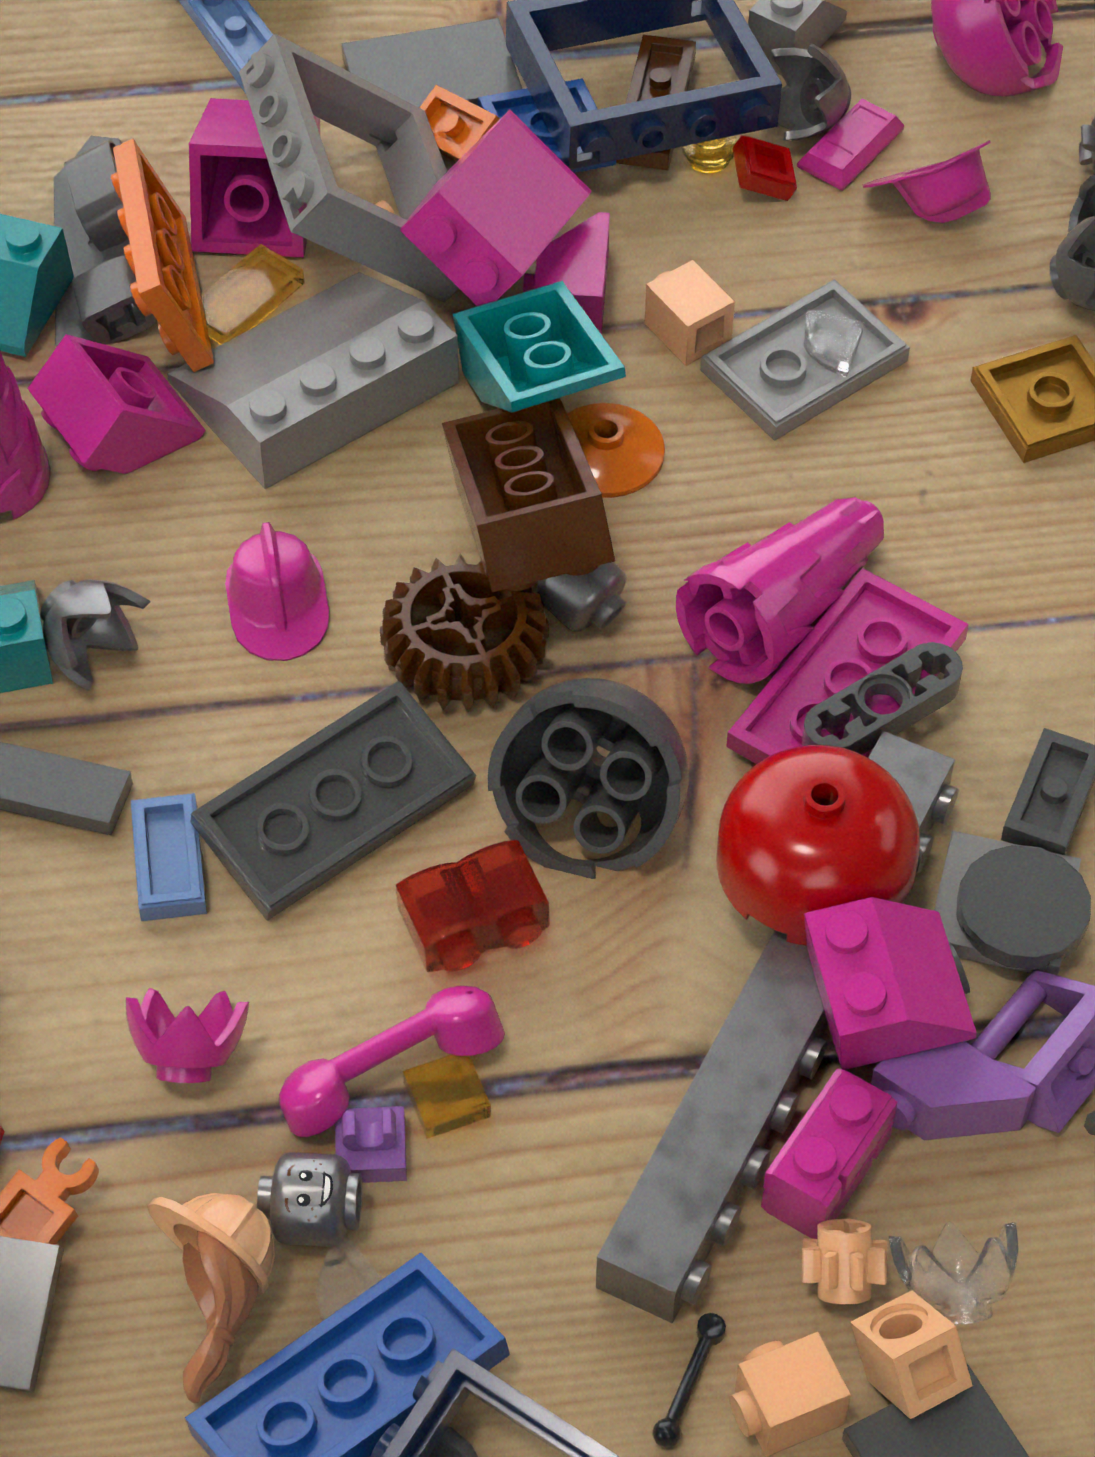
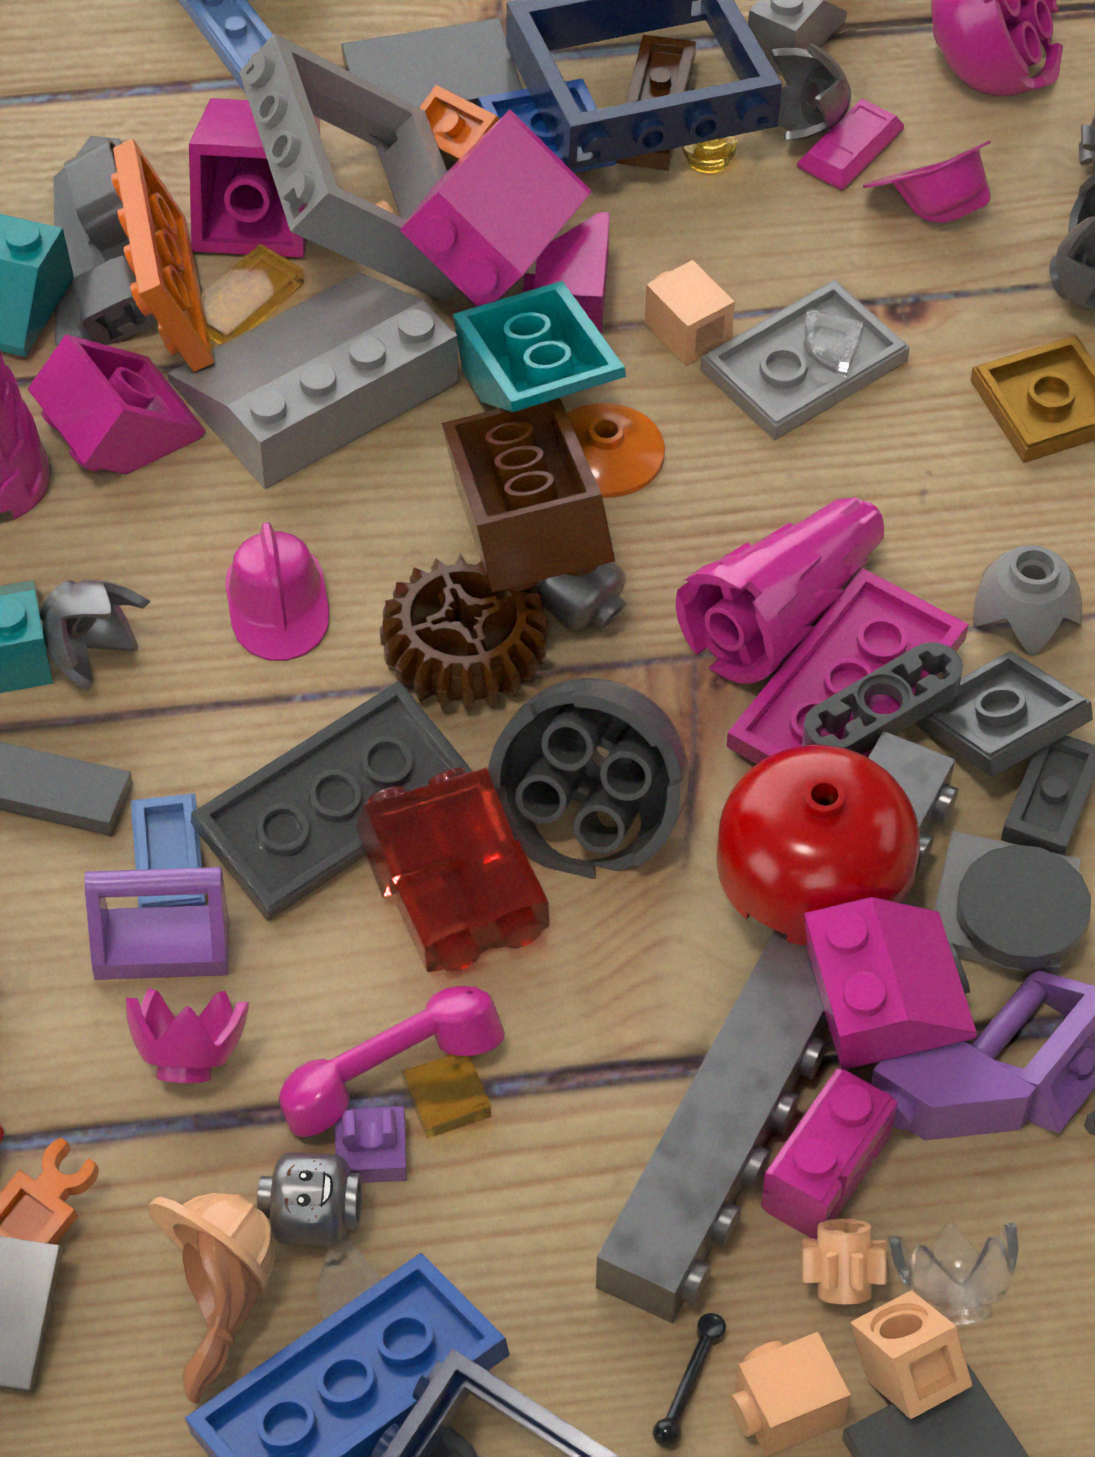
(157, 939): none -> medium lavender tile
(430, 824): none -> clear red brick
(764, 167): red tile -> none
(1006, 714): none -> dark grey tile
(1028, 604): none -> light grey piece

